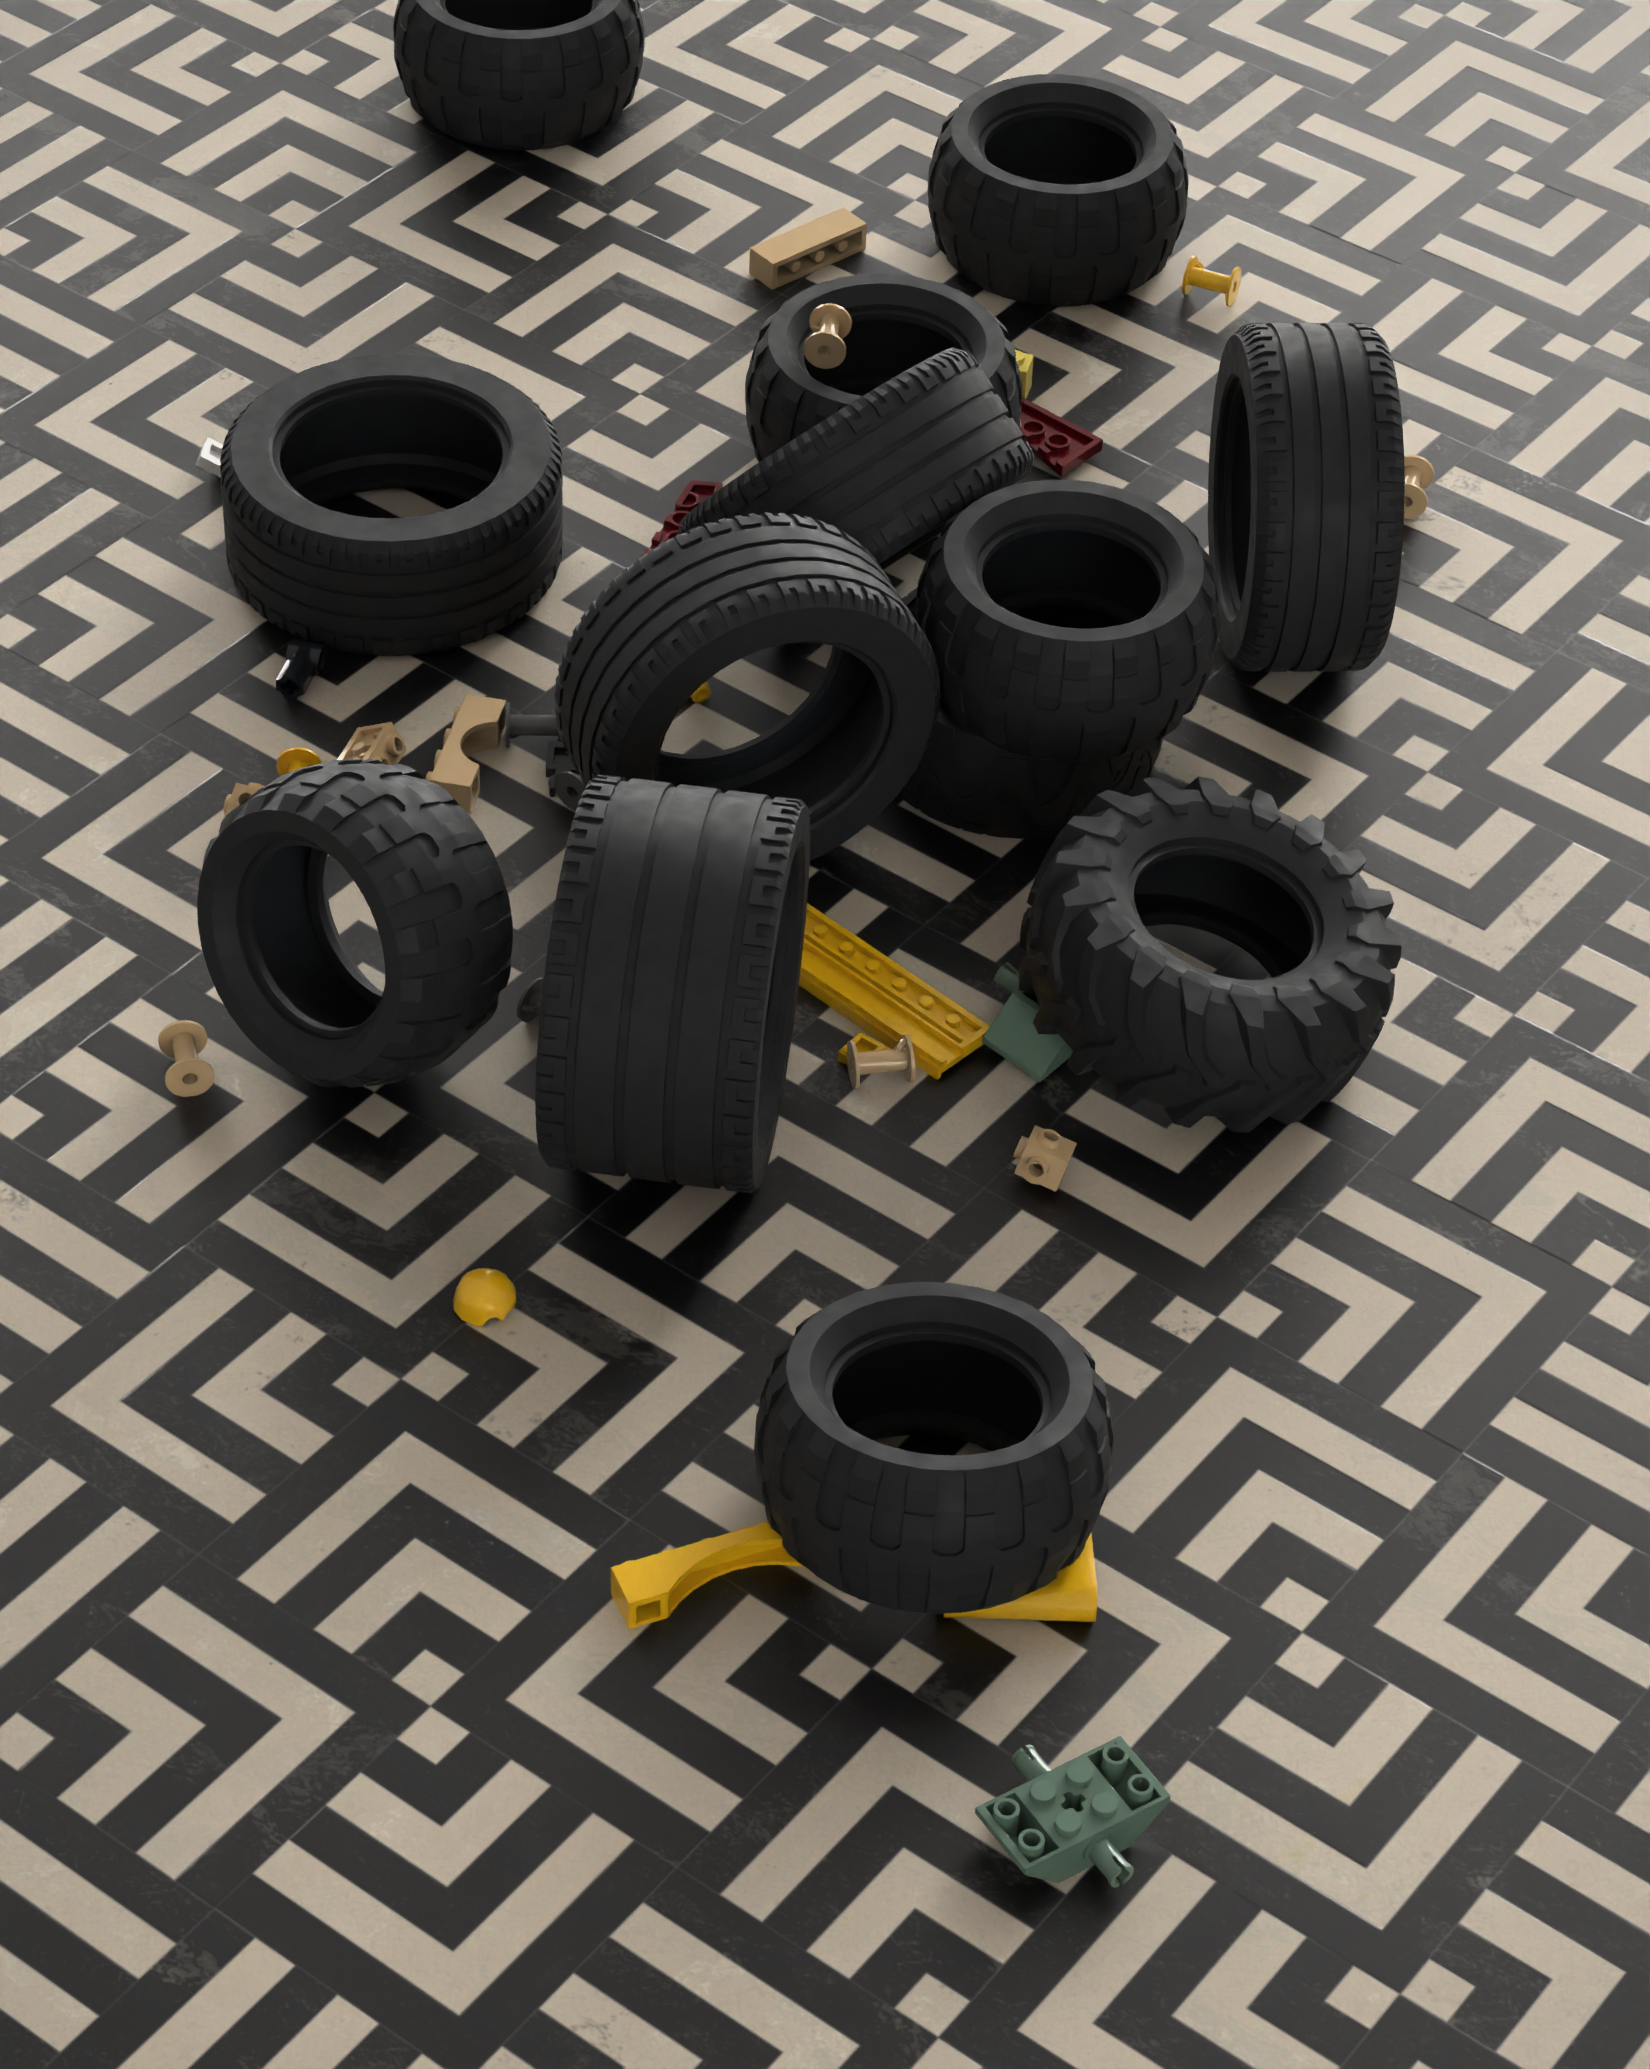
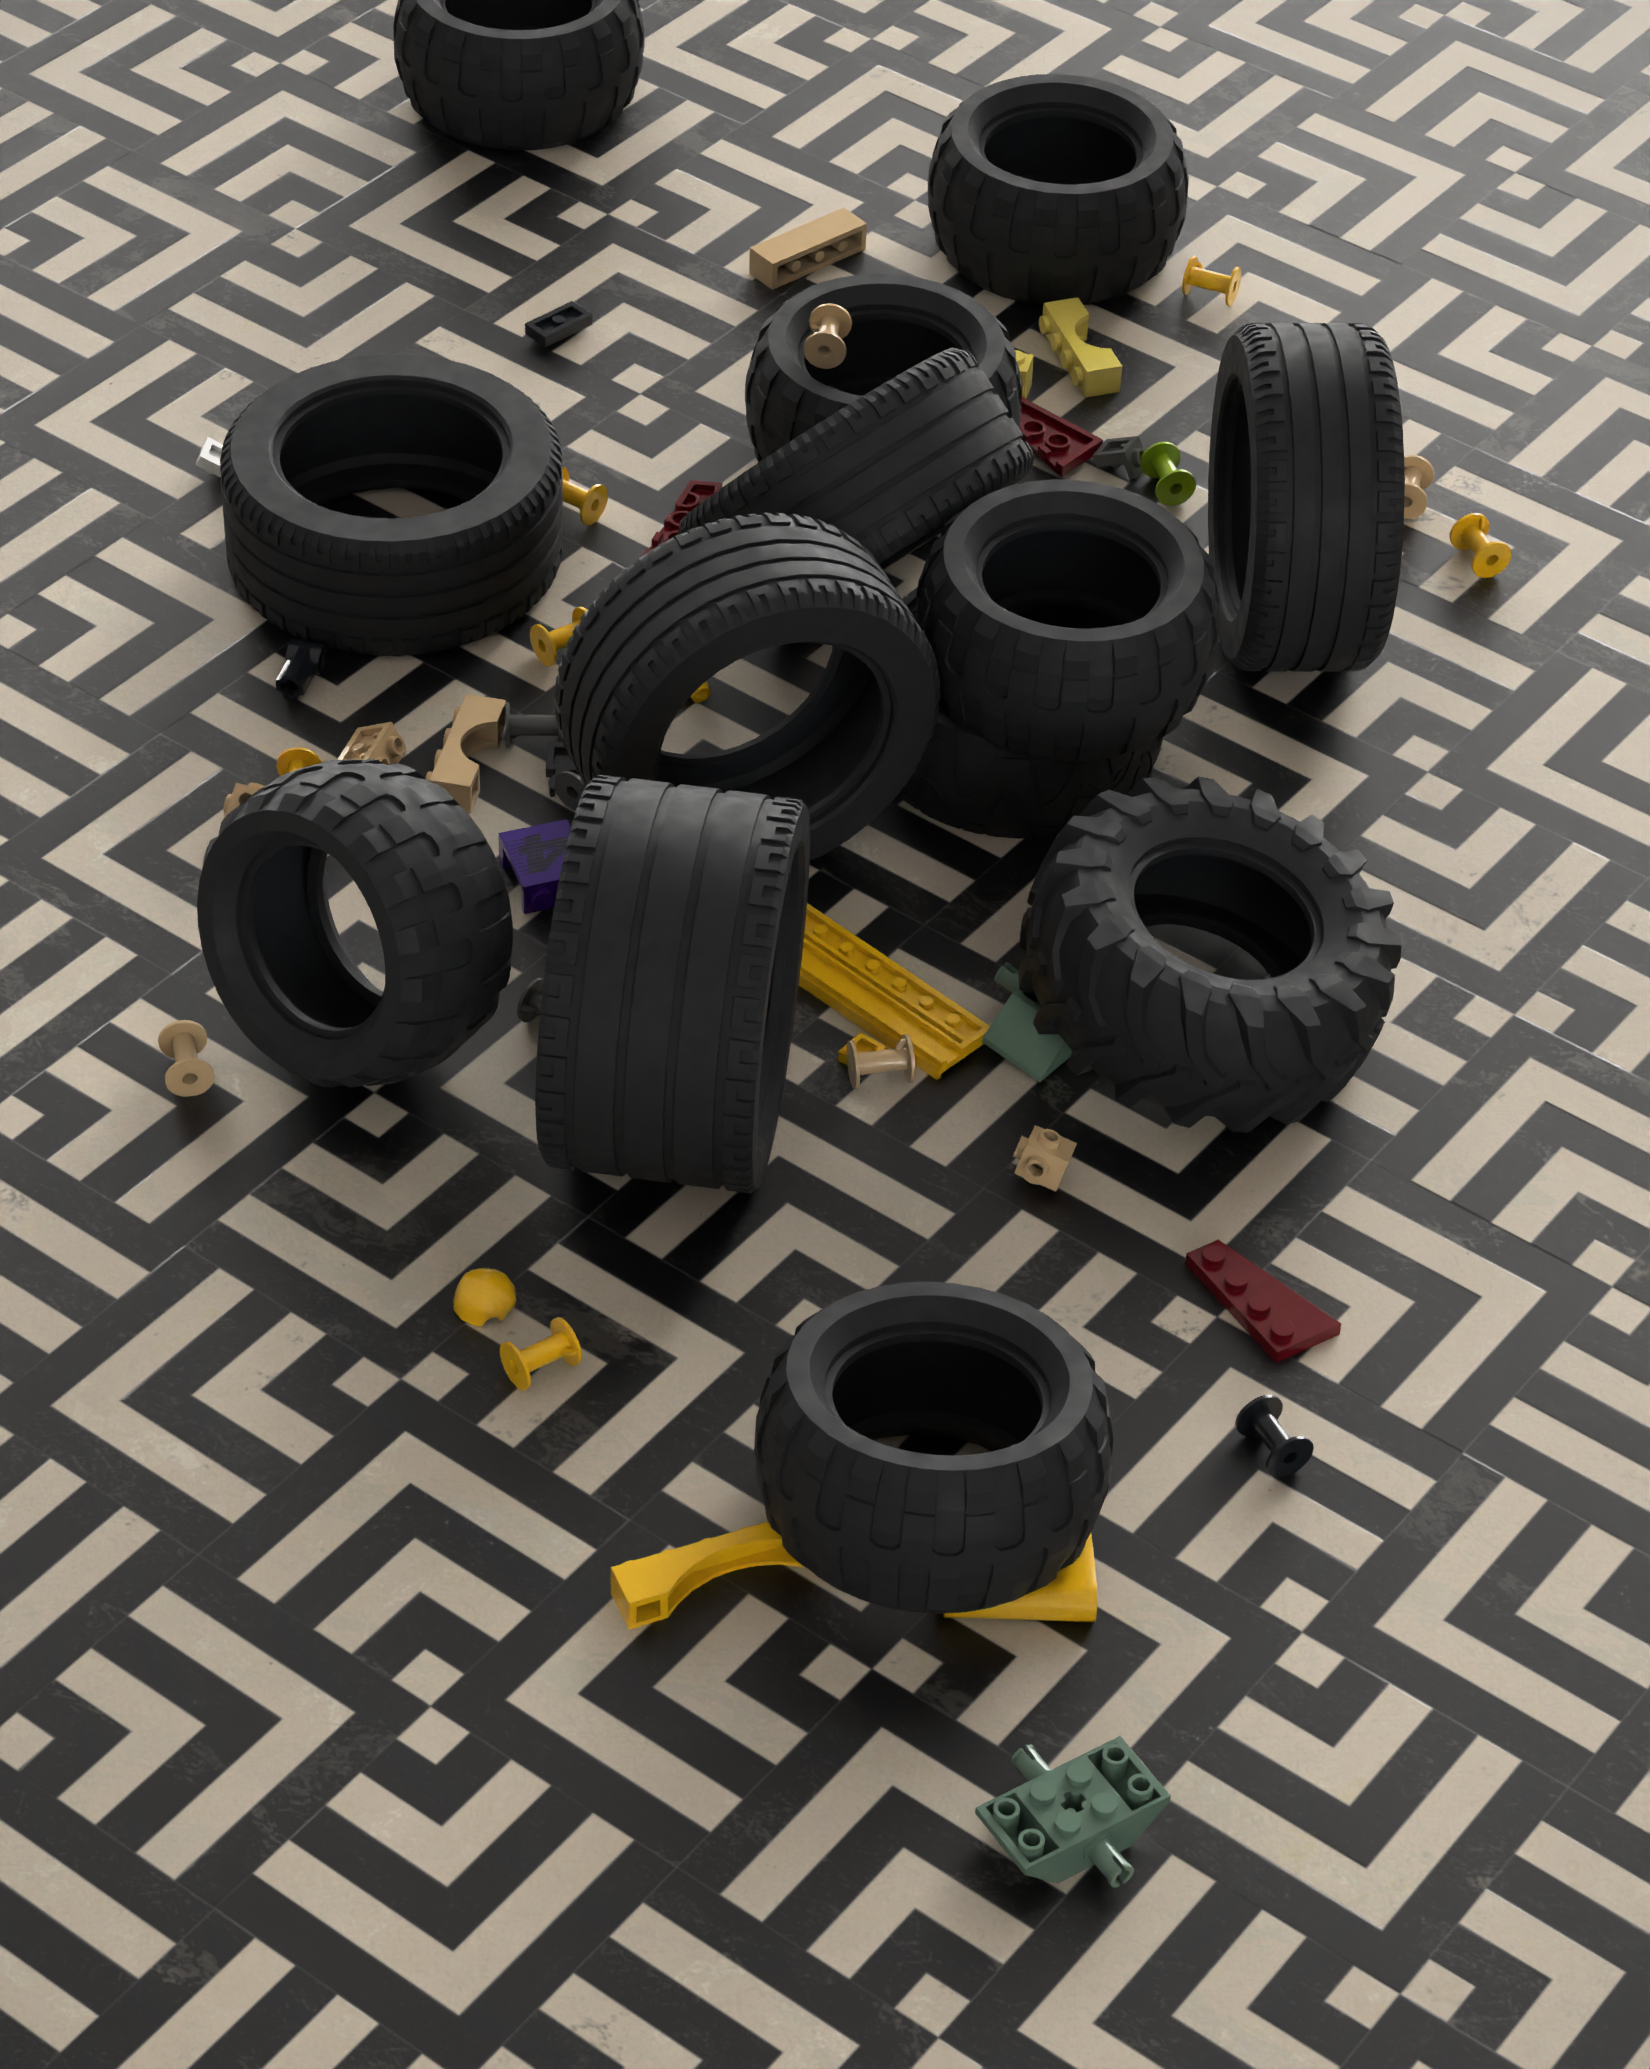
(537, 861): none -> dark purple panel
(548, 643): none -> yellow piece
(558, 324): none -> black plate
(560, 1344): none -> yellow piece
(591, 502): none -> yellow piece
(1091, 367): none -> light yellow arch
(1120, 452): none -> dark grey bracket
(1161, 462): none -> lime piece
(1260, 1420): none -> black piece
(1261, 1304): none -> dark red wing
(1471, 534): none -> yellow piece

